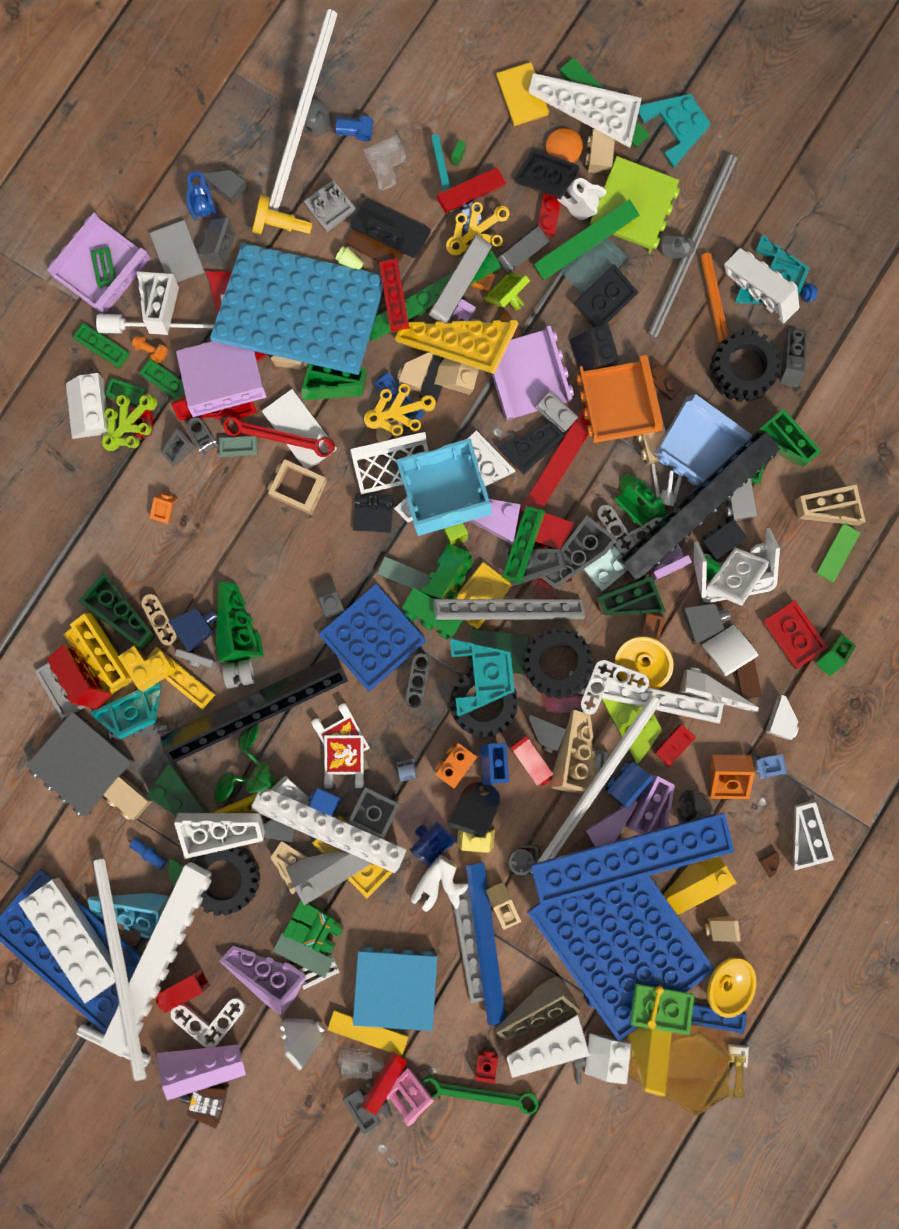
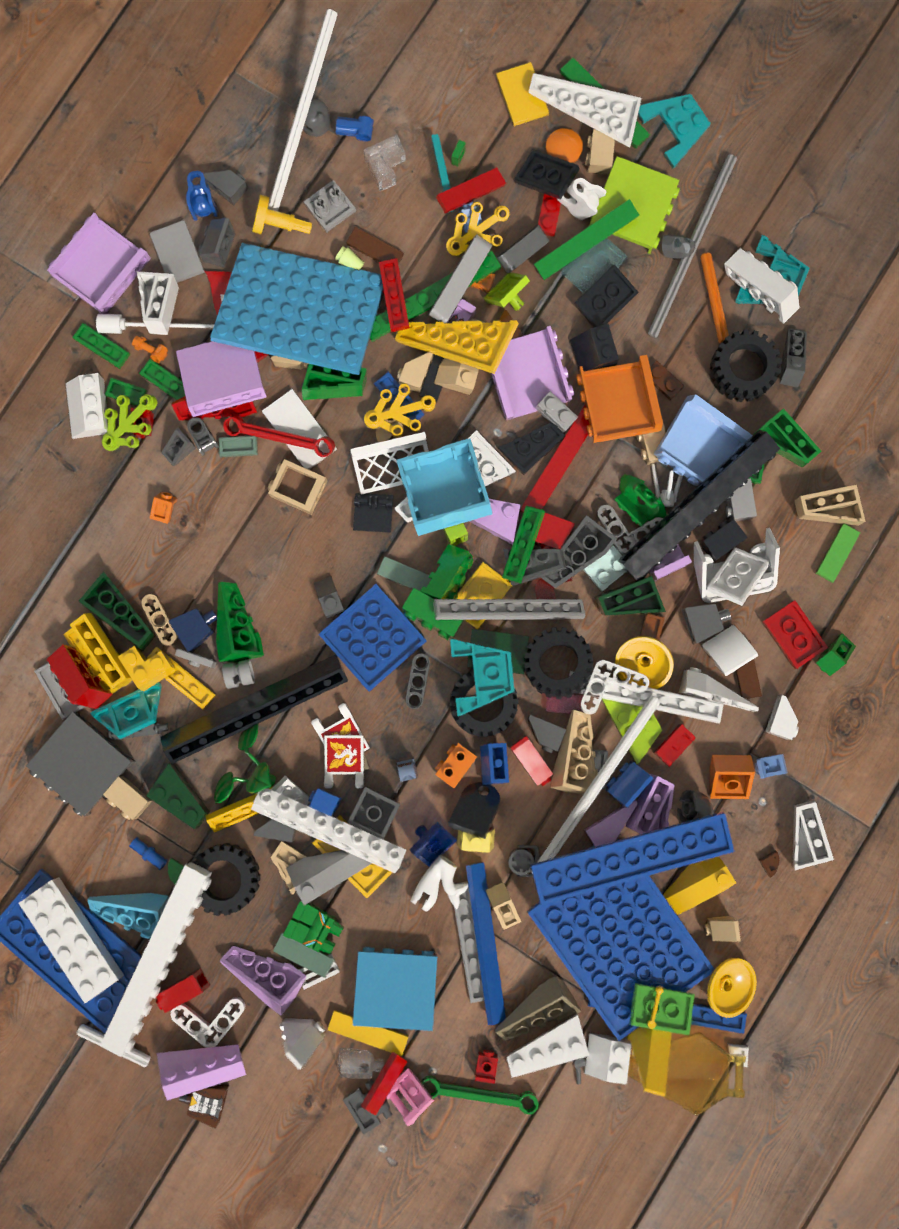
(107, 282): green tile -> none
(119, 970): white axle -> none
(217, 831): white wedge -> none
(390, 228): black bracket -> none
(712, 567): green tile -> none
(808, 292): blue plate -> none

